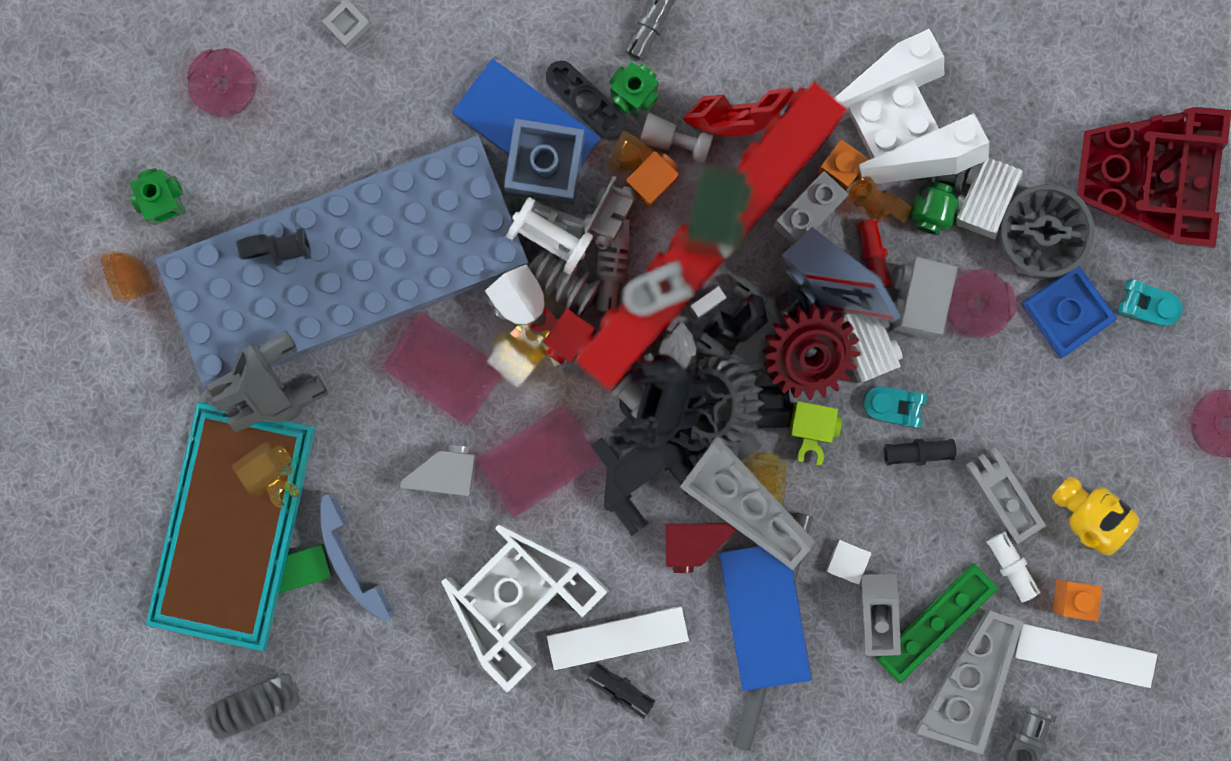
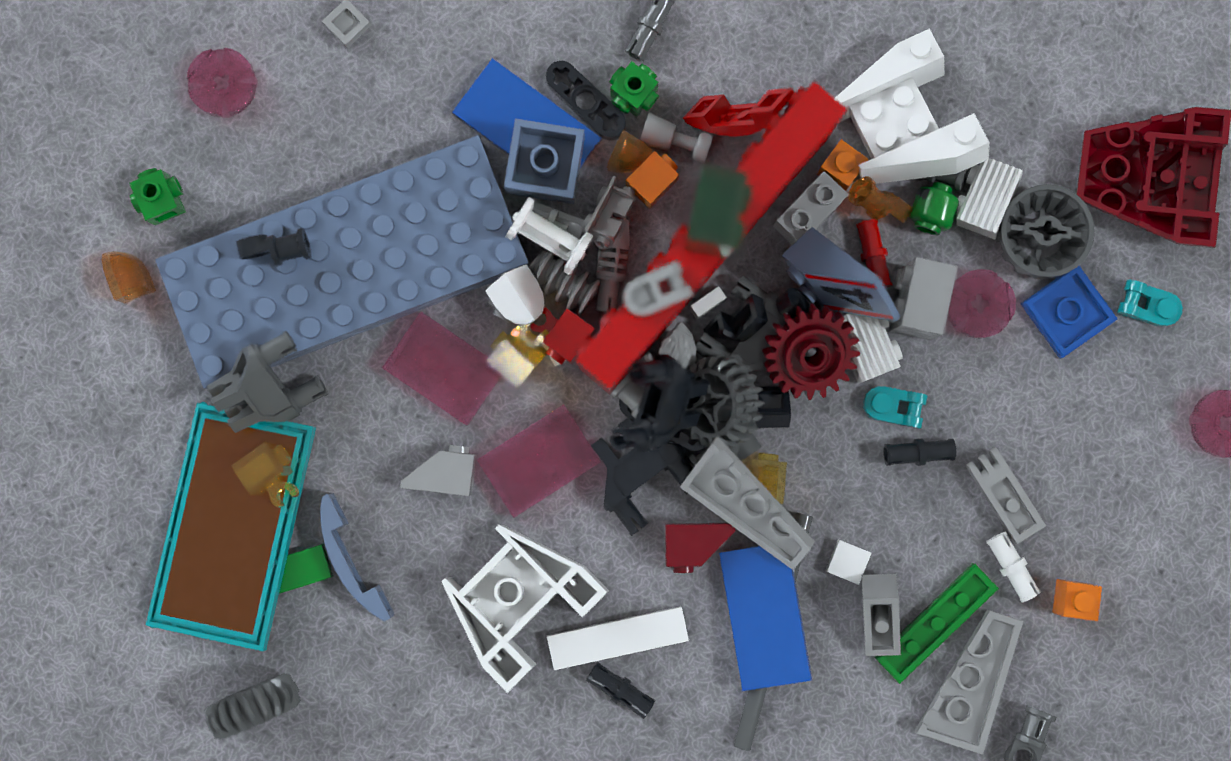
(812, 425): lime brick -> none
(1085, 655): white tile -> none
(1098, 517): yellow piece -> none

